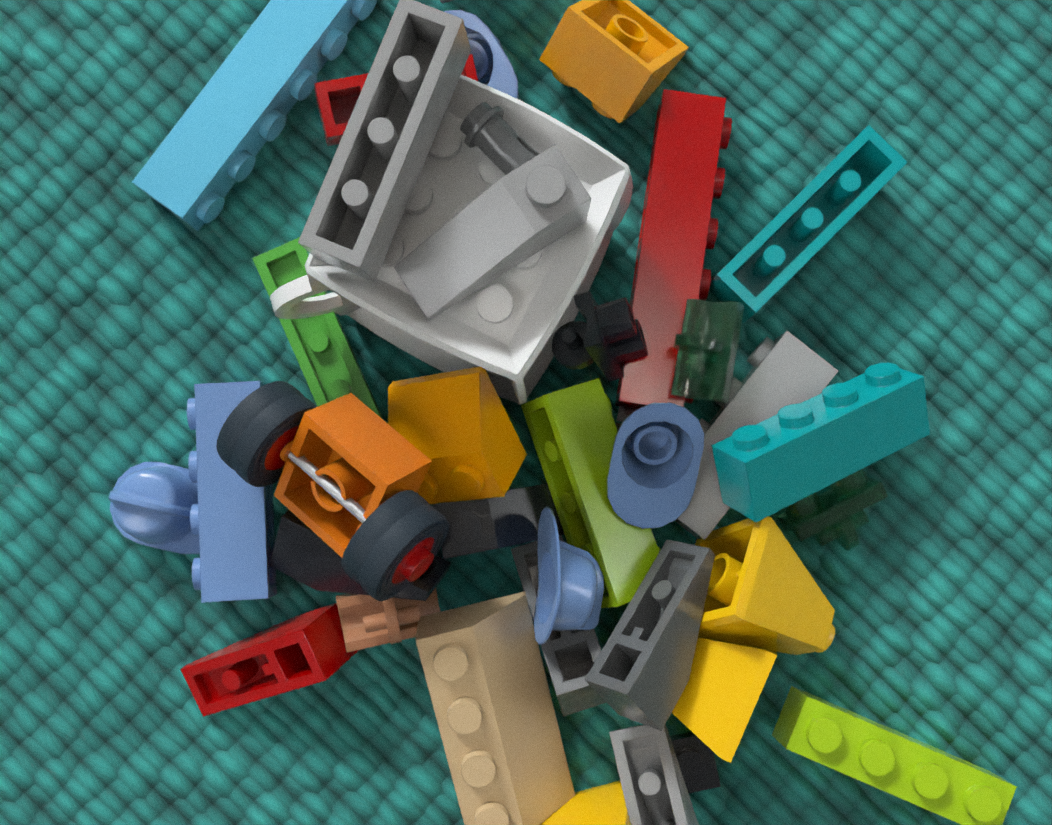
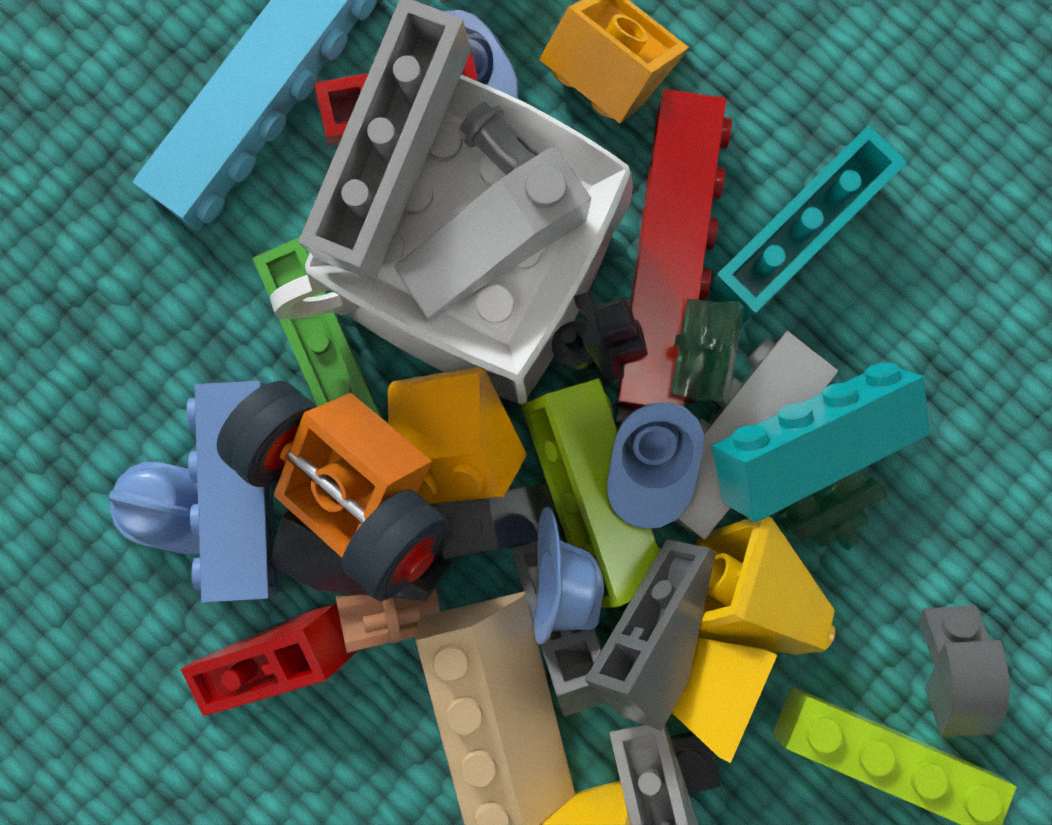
(969, 672): none -> dark grey brick

